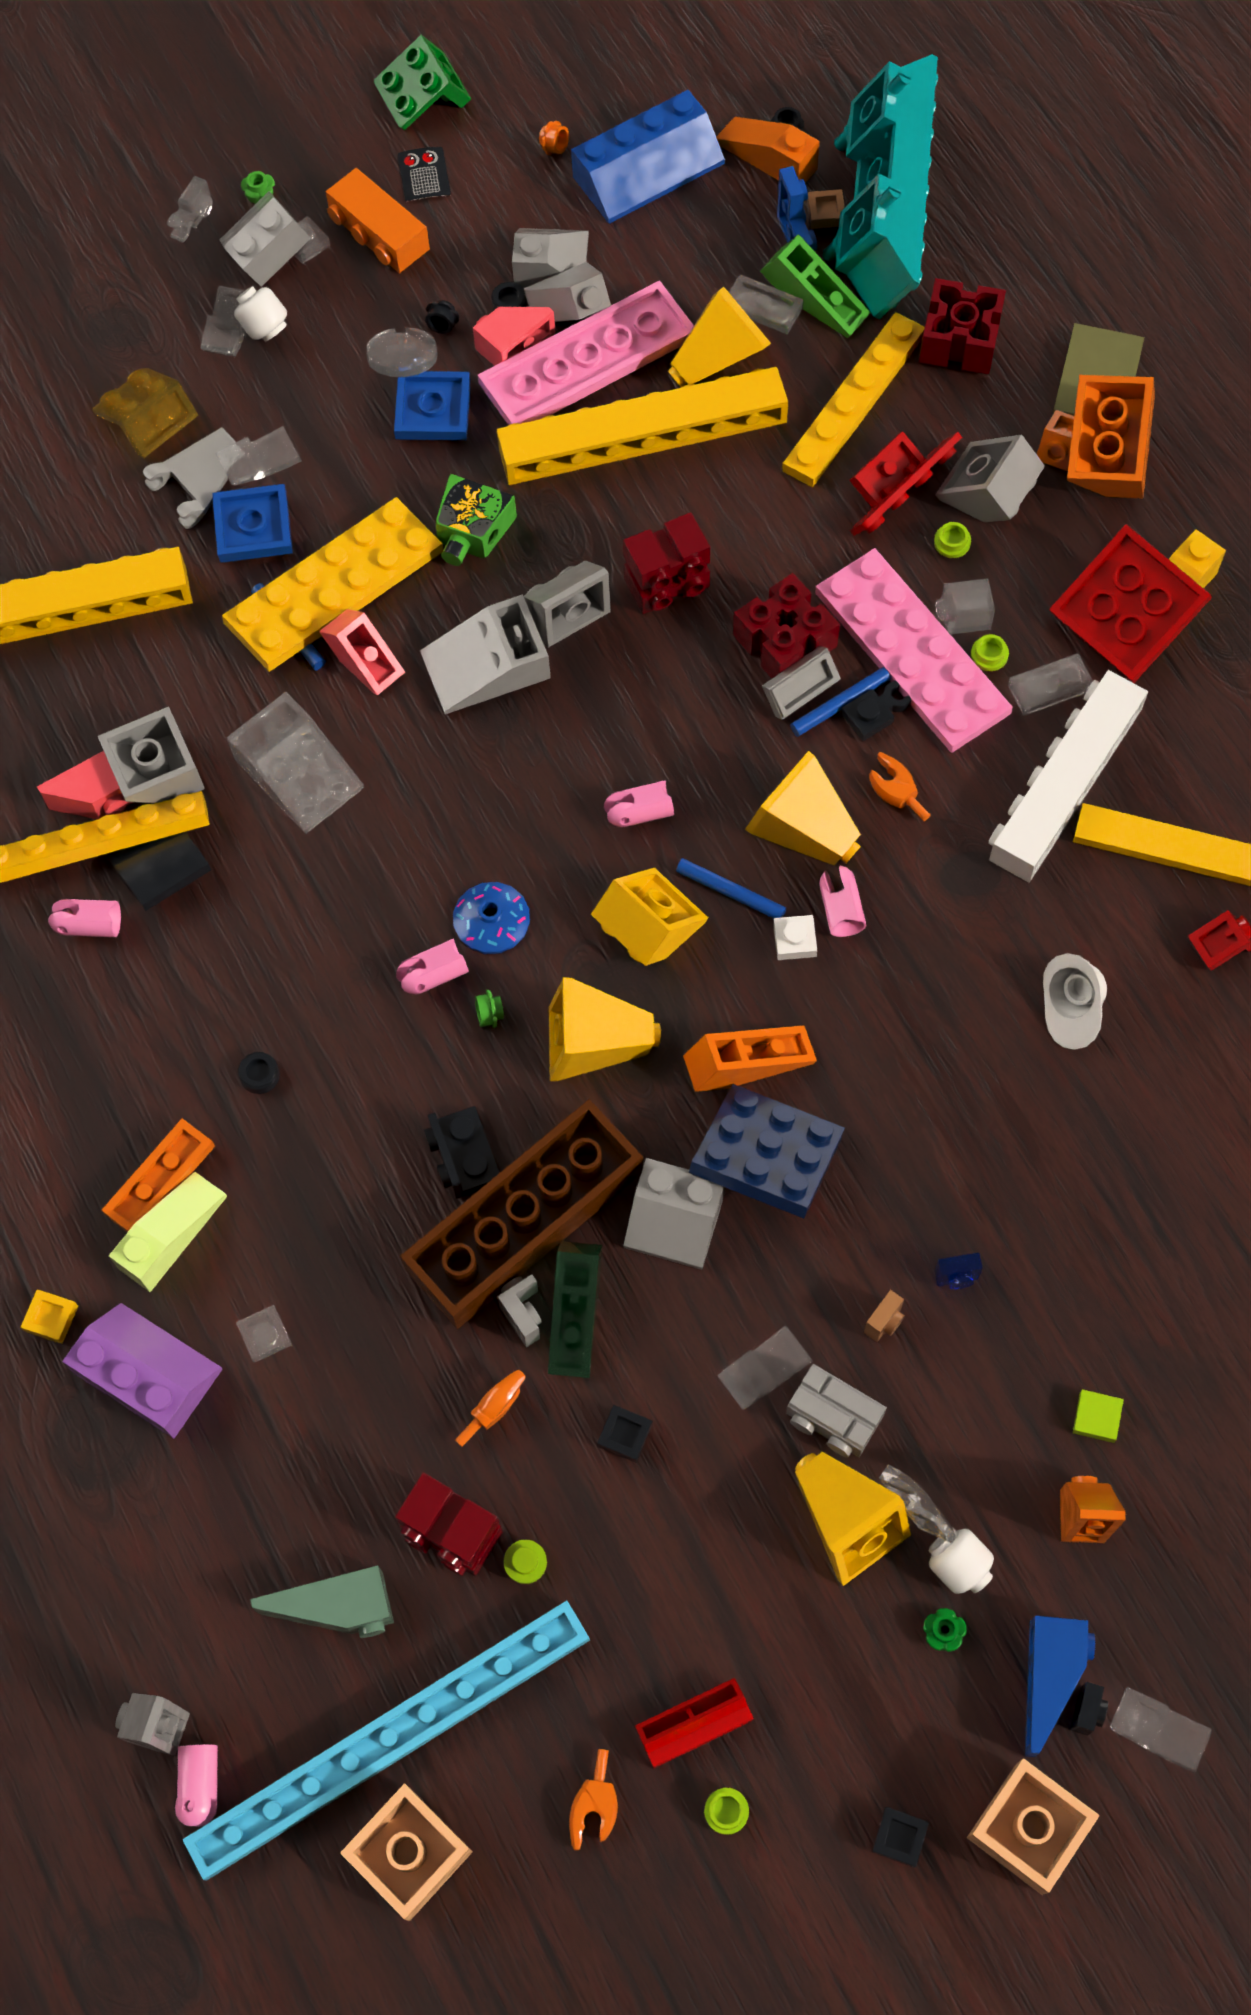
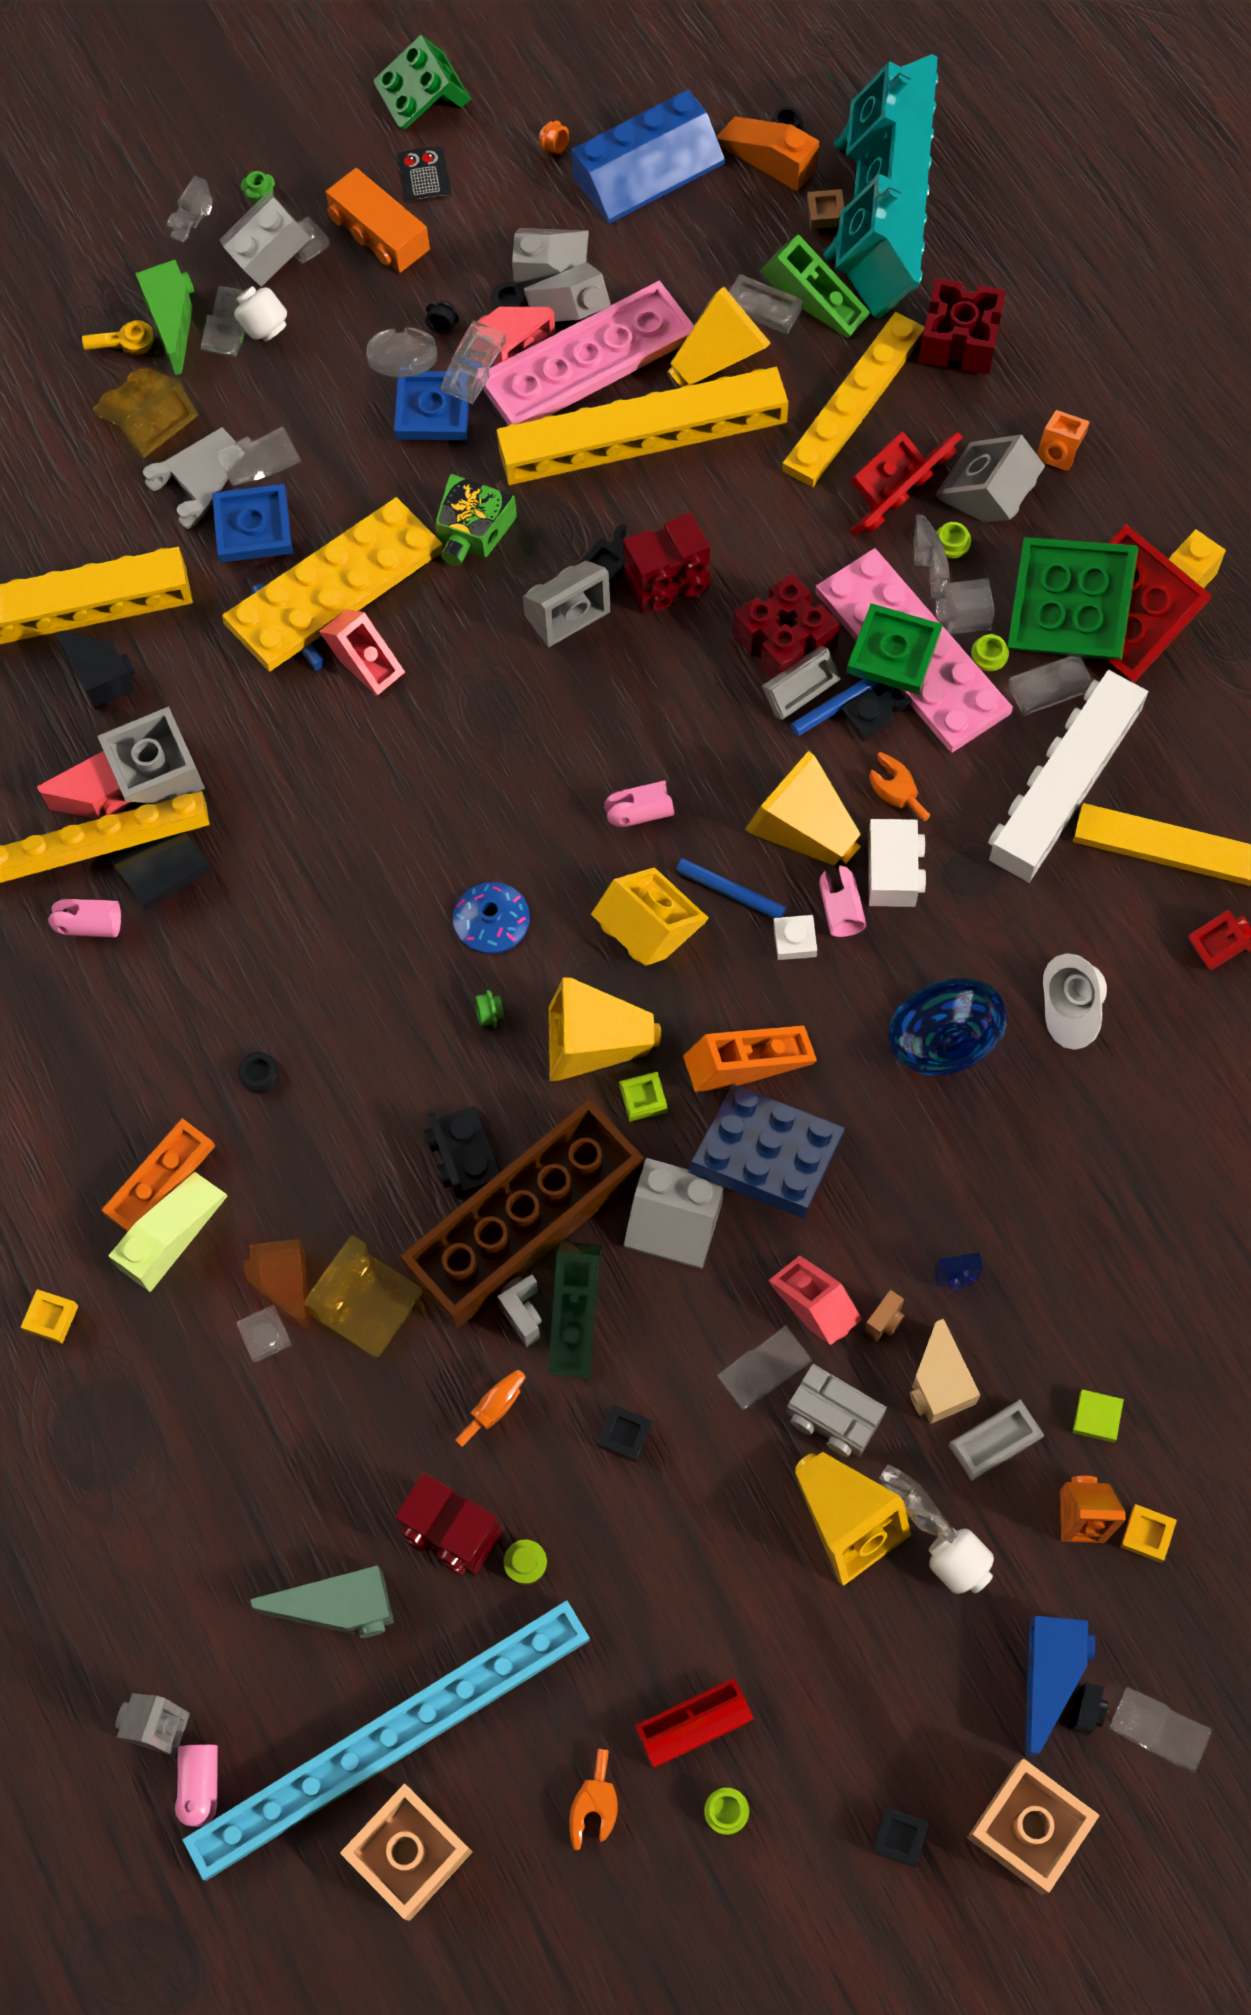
(98, 667): none -> black slope
(133, 338): none -> yellow plate
(142, 1368): medium lavender slope -> none
(170, 307): none -> bright green slope
(280, 1277): none -> clear orange slope
(294, 762): clear slope -> none
(362, 1298): none -> clear yellow bracket
(431, 968): bright pink piece -> none
(471, 362): none -> clear slope
(487, 656): light grey slope -> none
(609, 554): none -> black plate
(643, 1096): none -> lime tile
(790, 208): blue plate -> none
(816, 1299): none -> coral slope
(894, 648): none -> green plate
(894, 862): none -> white brick
(930, 552): none -> clear slope
(943, 1379): none -> tan slope
(946, 1642): green plate -> none
(947, 1026): none -> clear blue dish
(996, 1440): none -> light grey tile
(1073, 598): none -> green plate
(1096, 353): olive tile -> none
(1112, 434): orange slope -> none
(1148, 1533): none -> yellow plate

